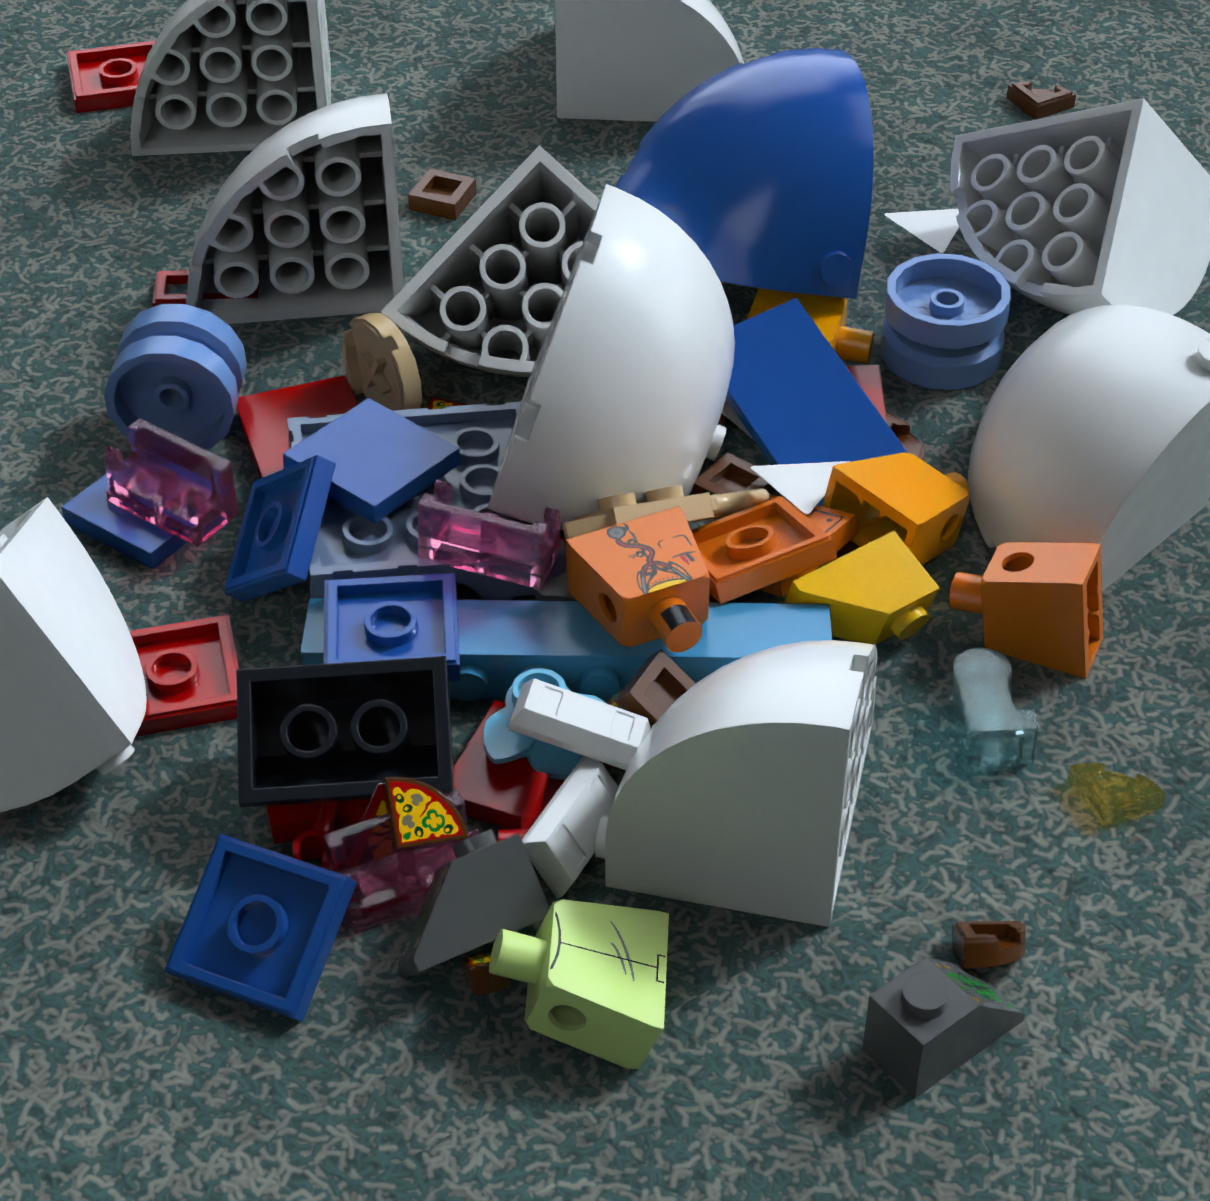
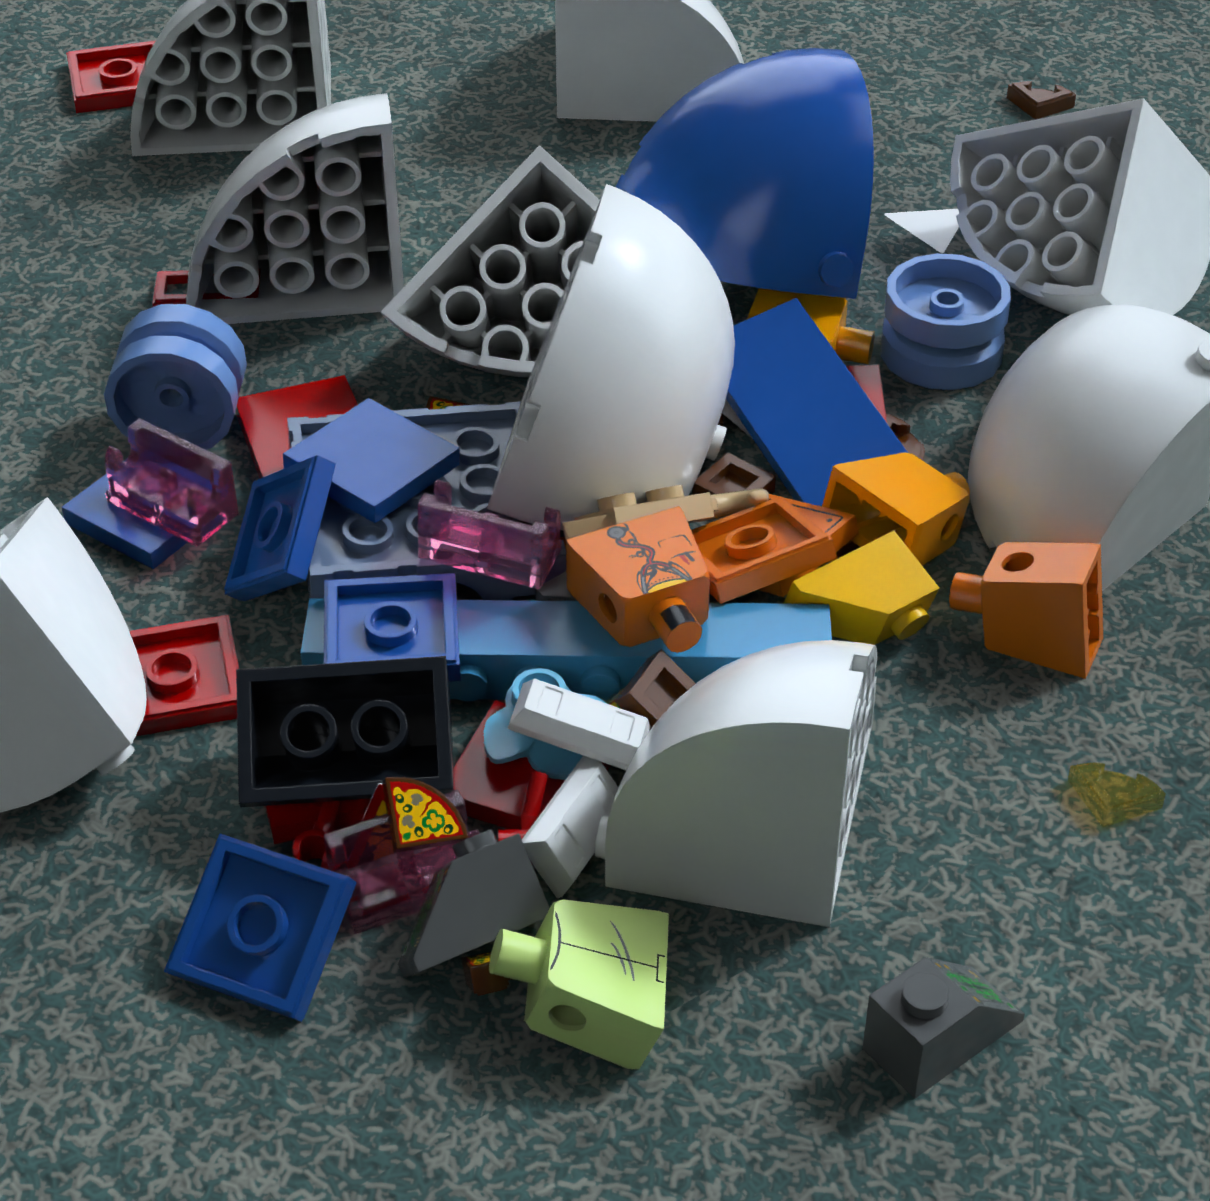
(381, 363): tan tile -> none
(442, 194): reddish brown tile -> none
(799, 483): white sticker -> none
(983, 942): reddish brown tile -> none
(984, 715): clear light blue leg -> none

